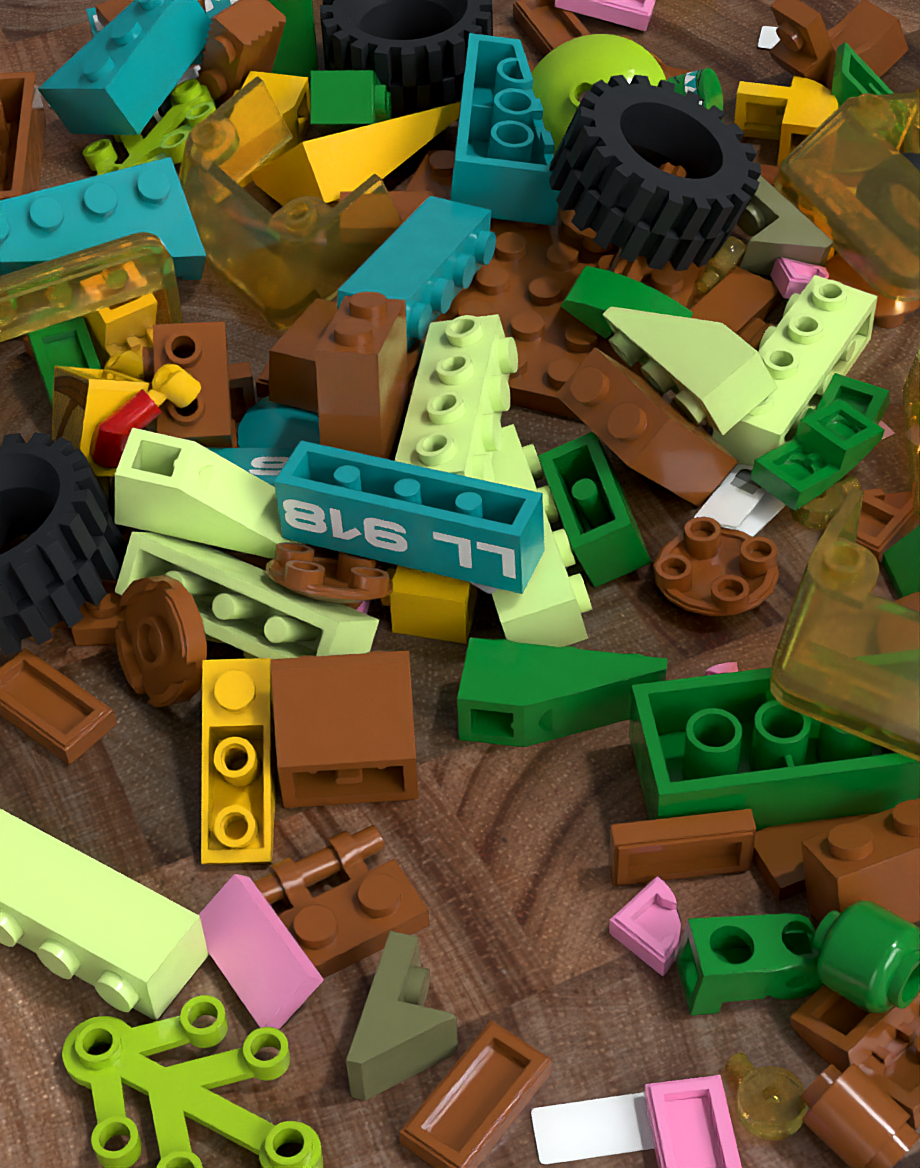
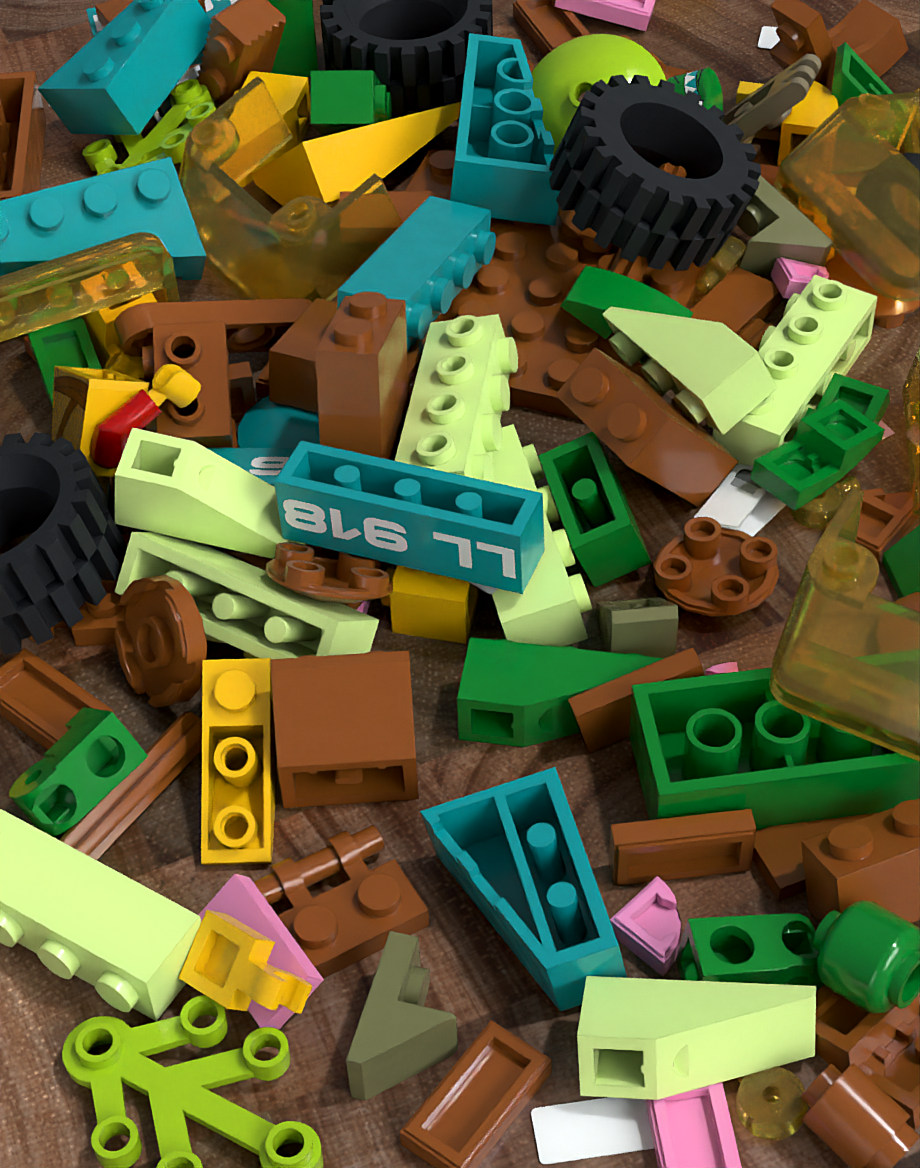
(77, 771): none -> green leg
(139, 789): none -> dark orange axle
(232, 967): none -> yellow plate
(248, 323): none -> dark orange beam
(531, 880): none -> teal wedge
(605, 709): none -> dark orange tile
(639, 626): none -> olive slope
(685, 1034): none -> yellowish green slope
(774, 99): none -> dark tan hinge

